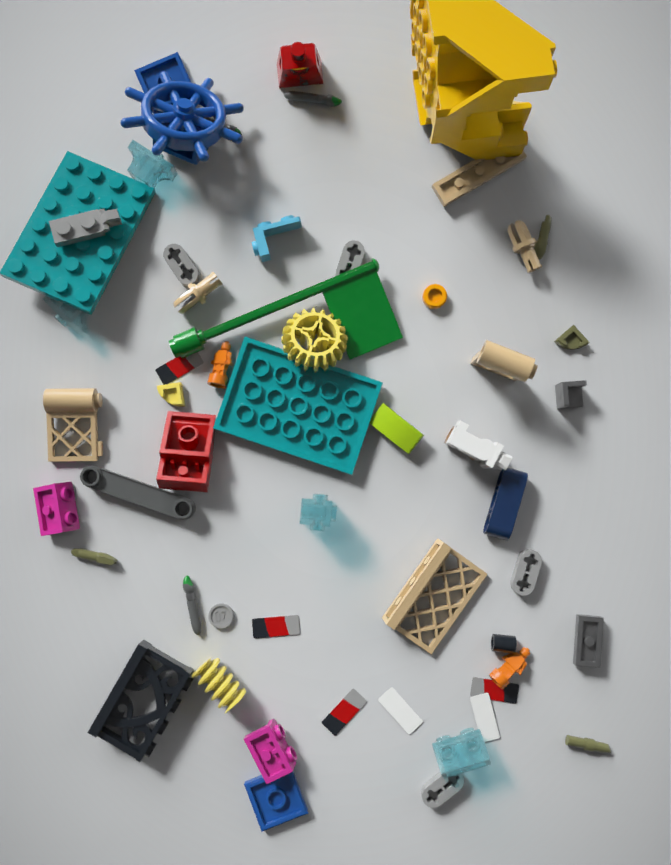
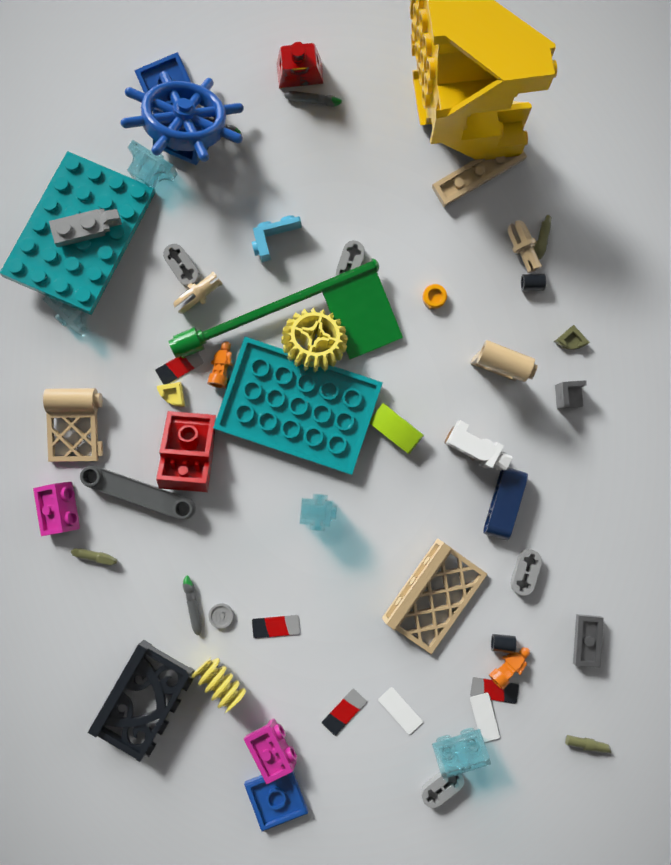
(533, 282): none -> black hinge

